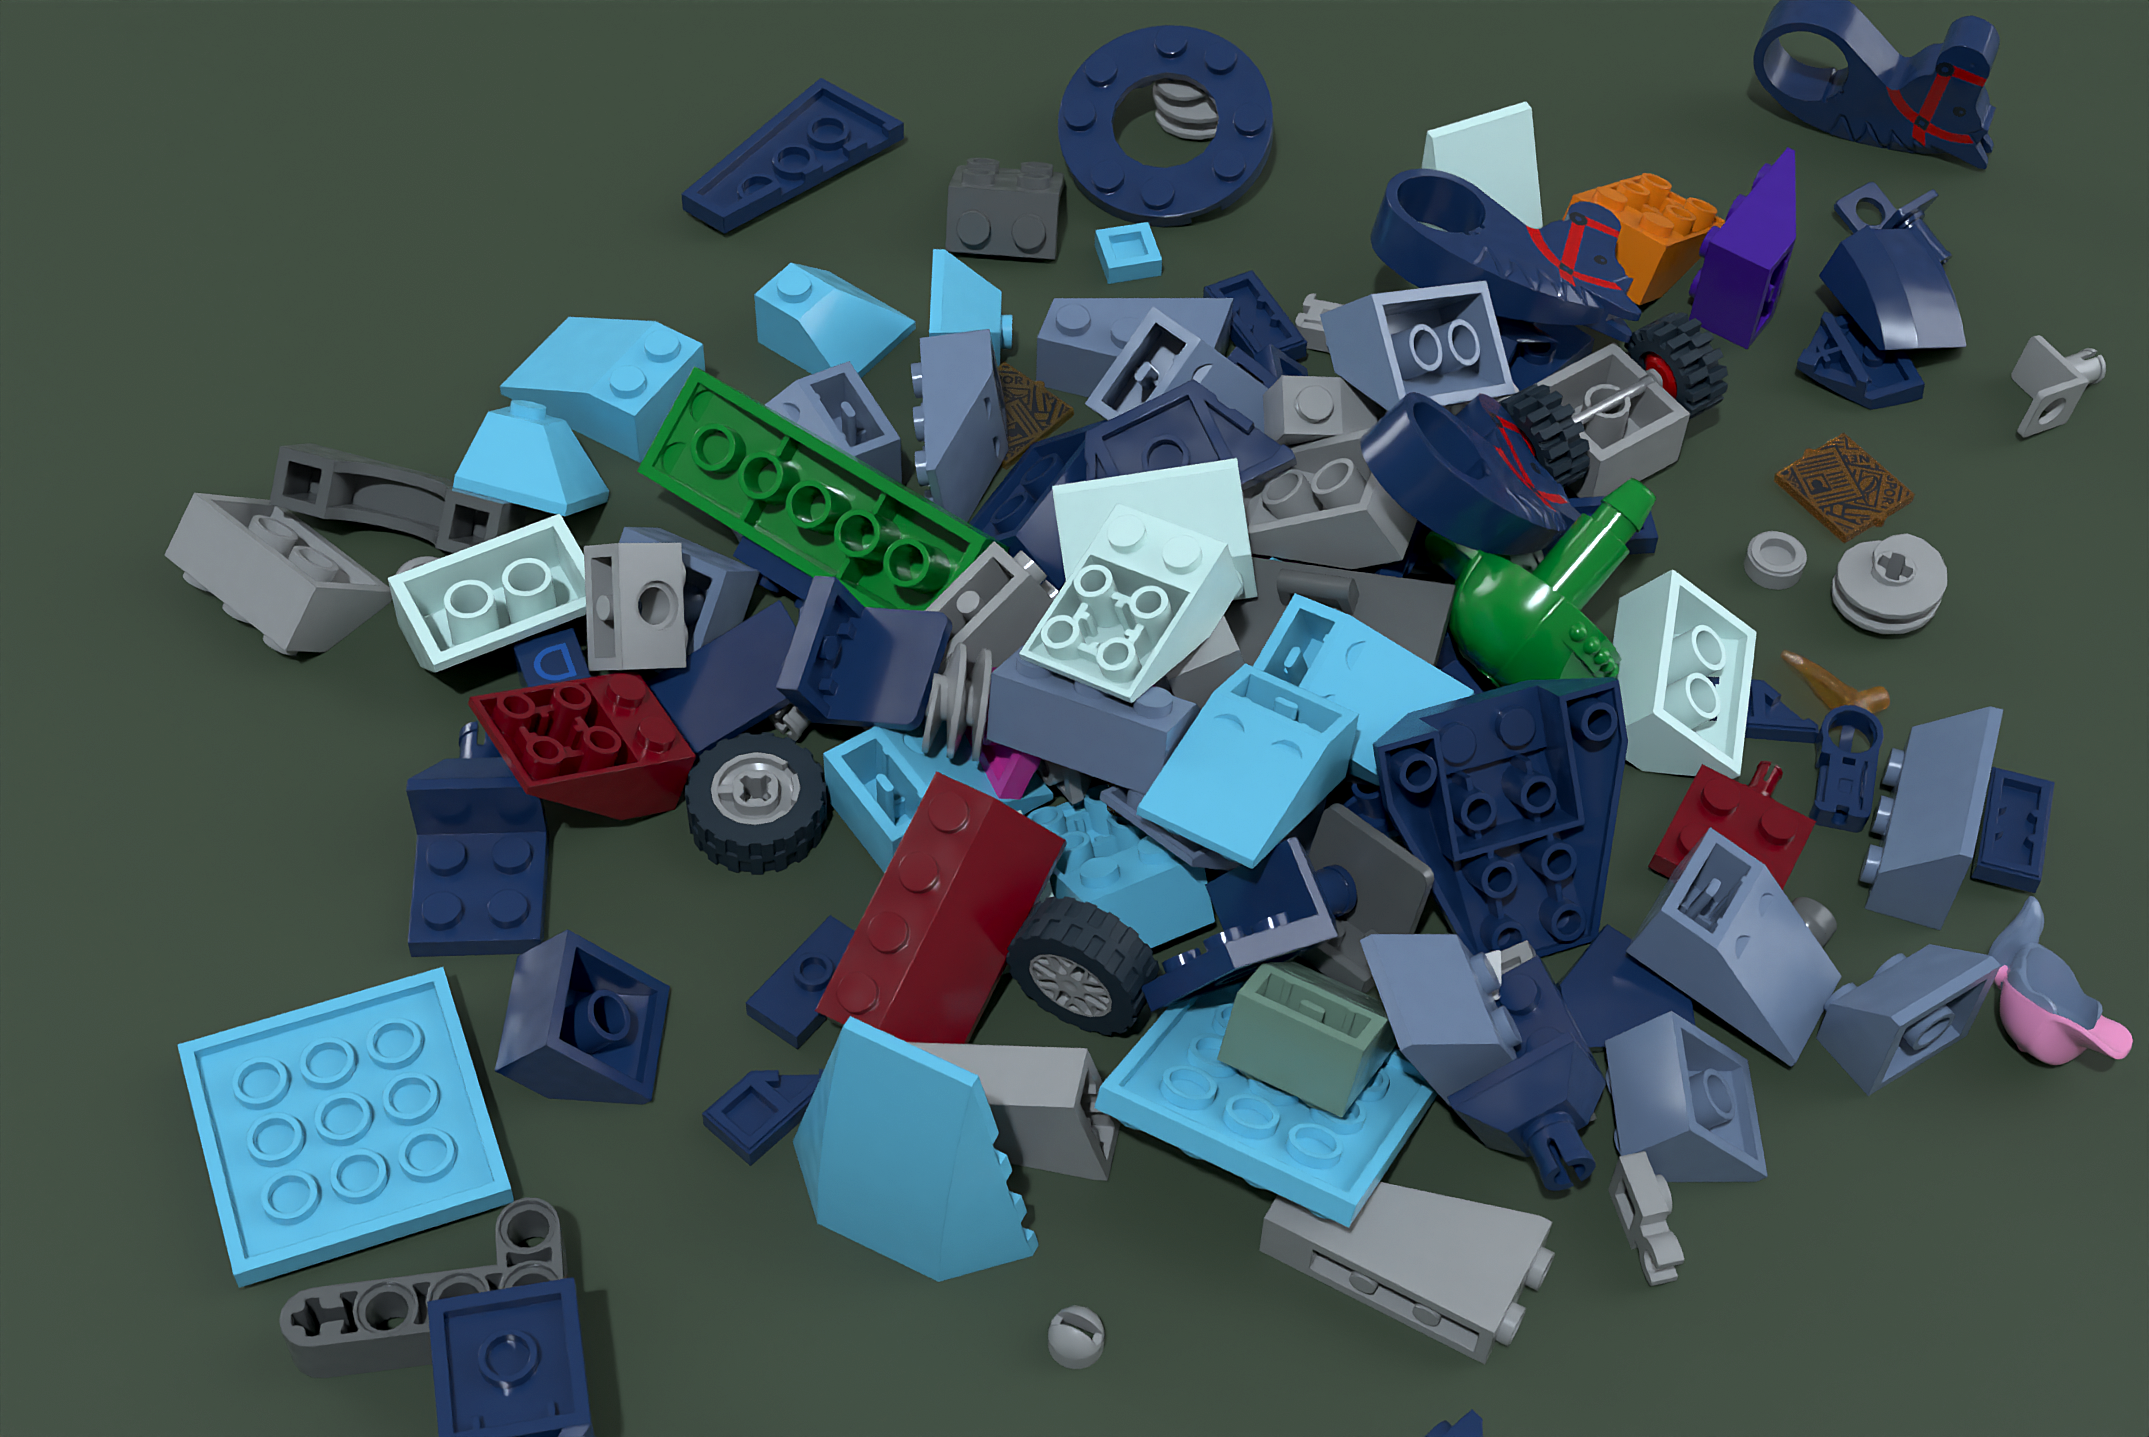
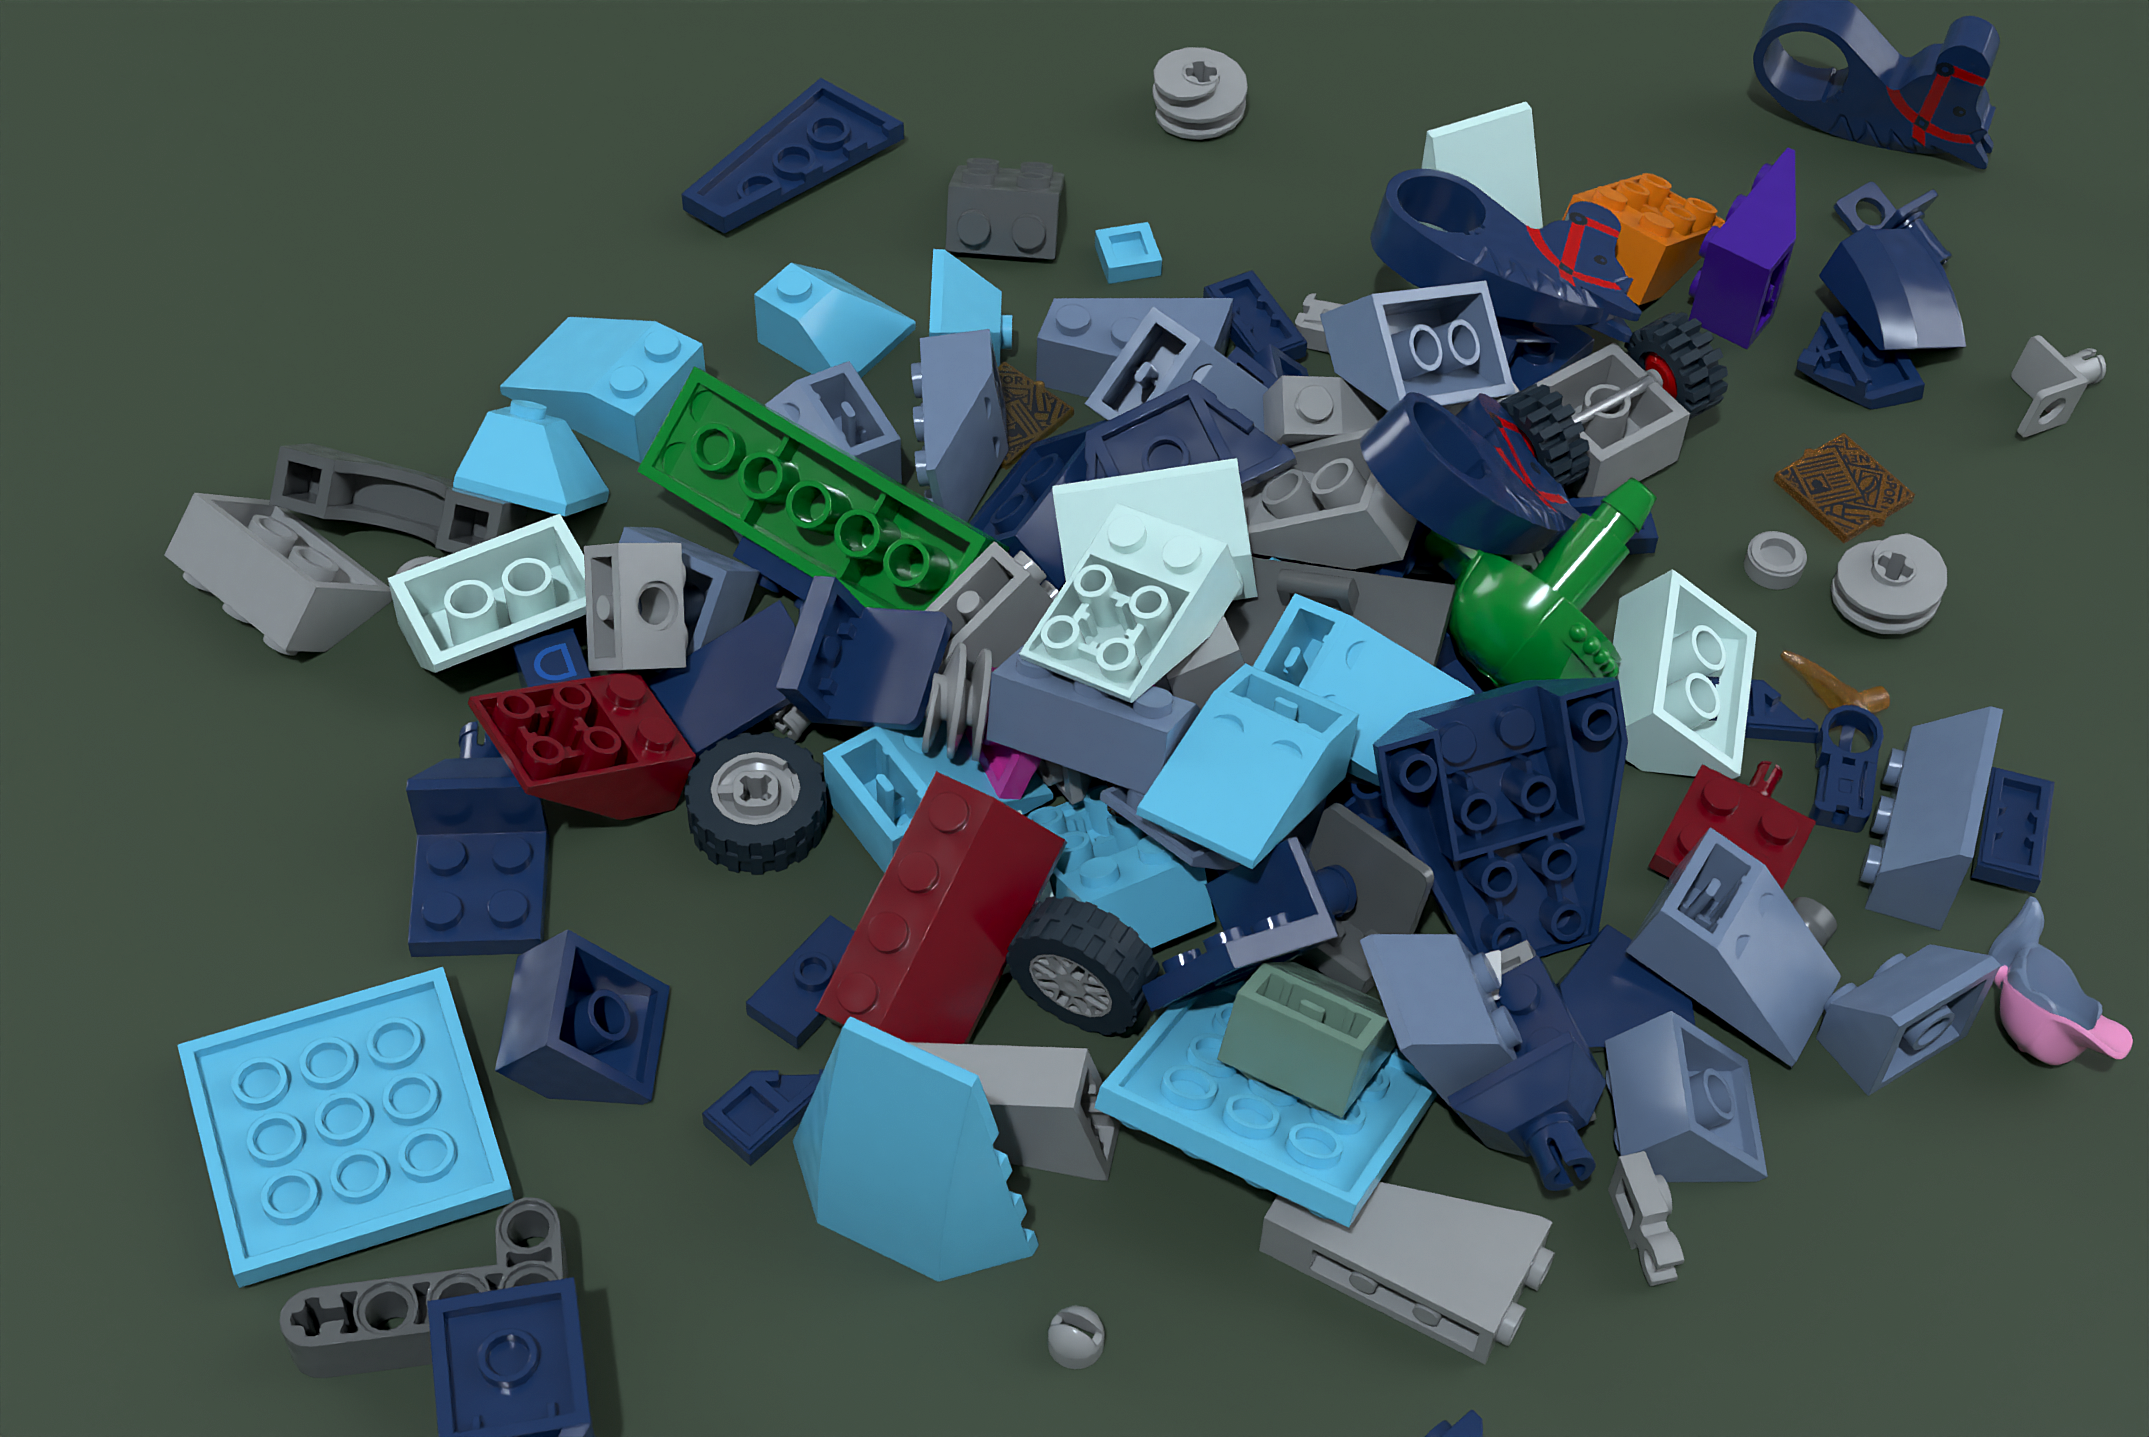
(1181, 191): dark blue plate -> none

